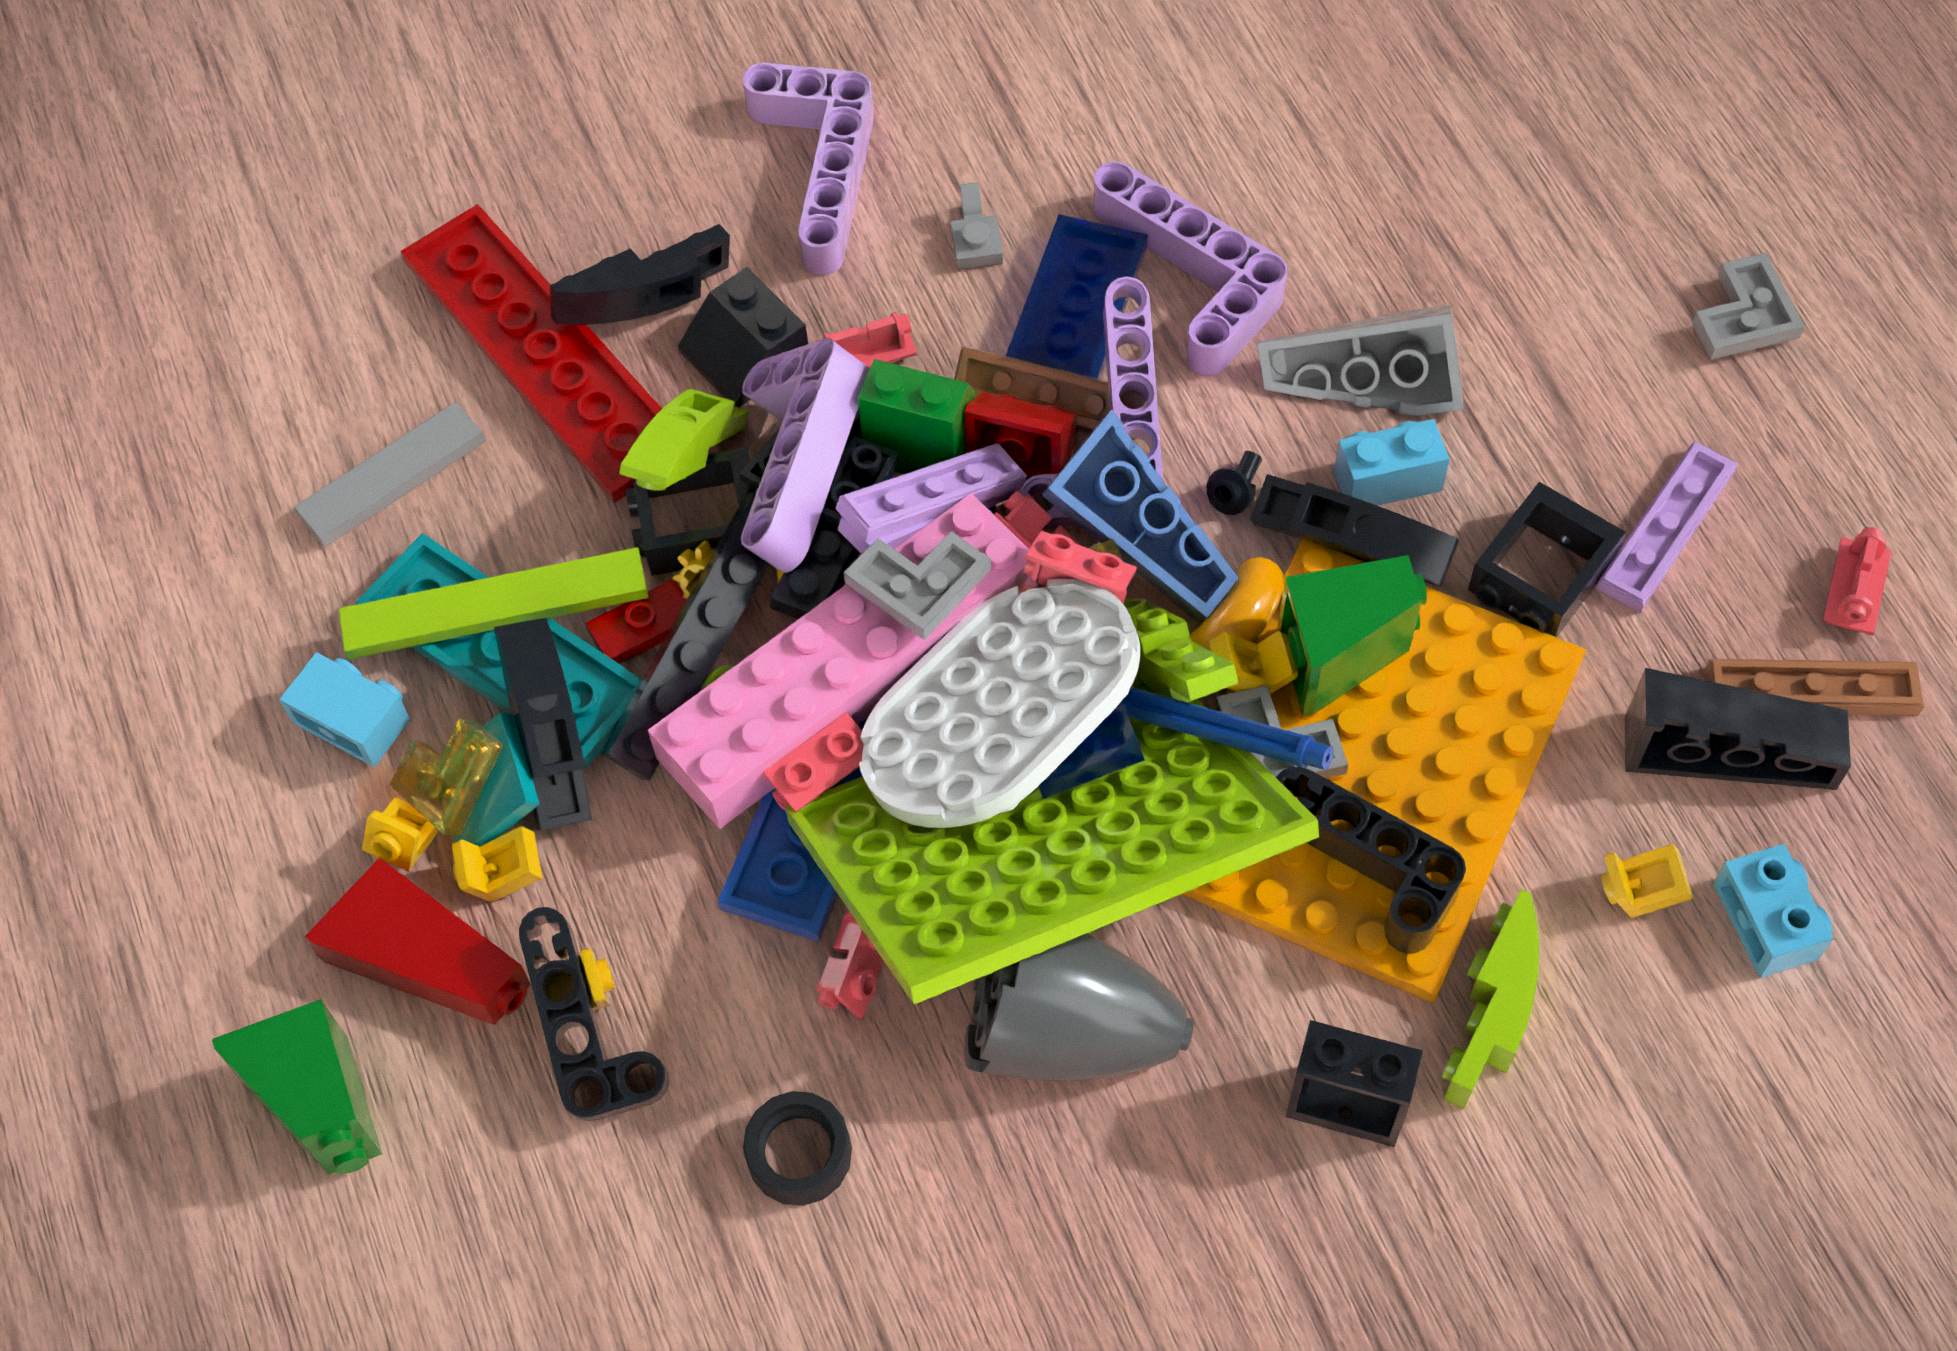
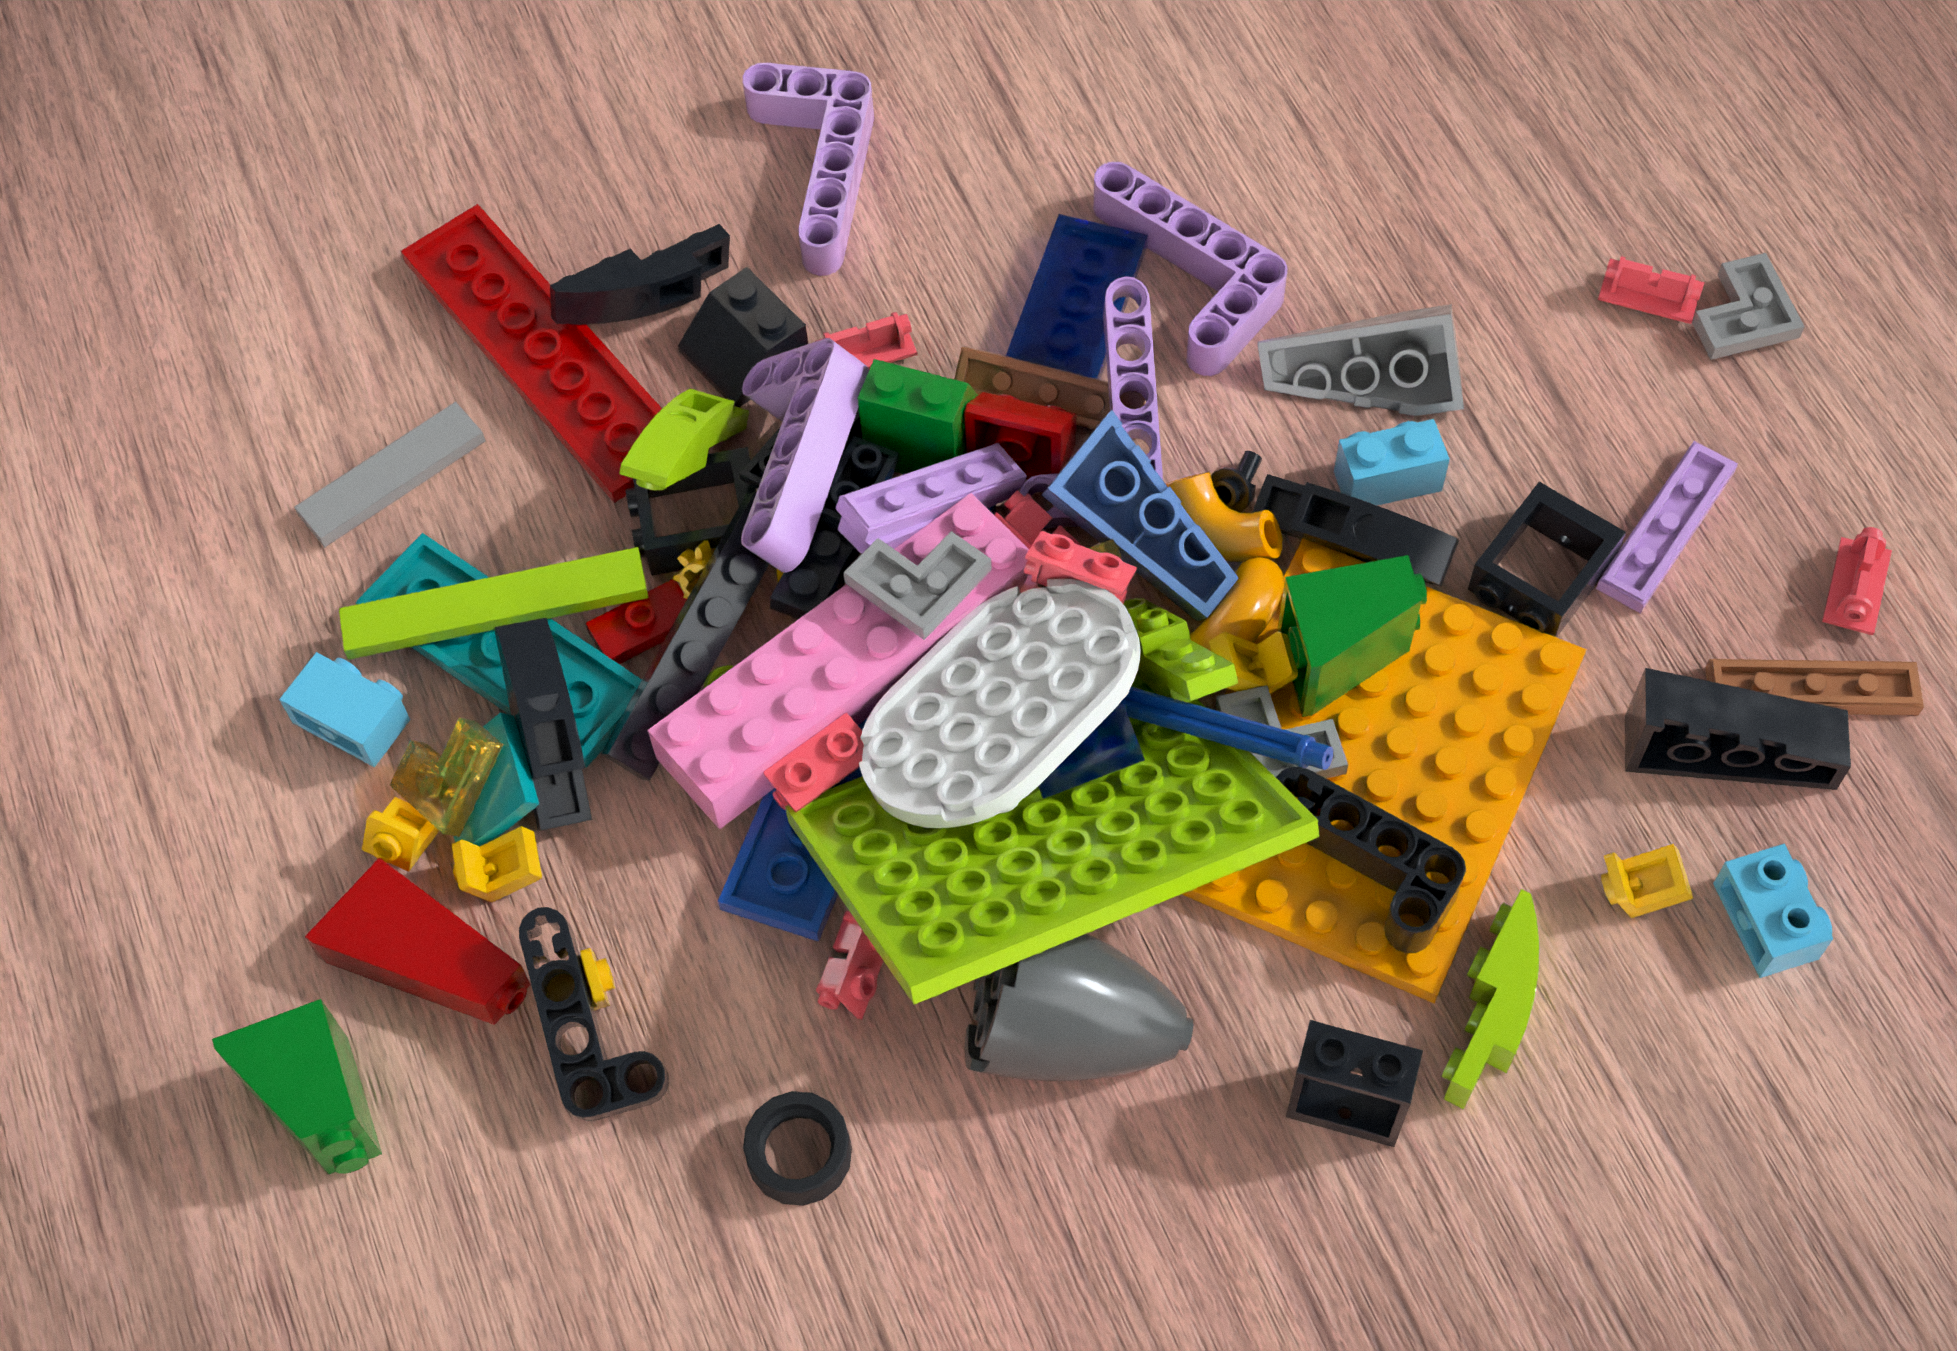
(975, 237): light grey plate -> none
(1233, 533): none -> light orange cylinder
(1640, 289): none -> coral hinge

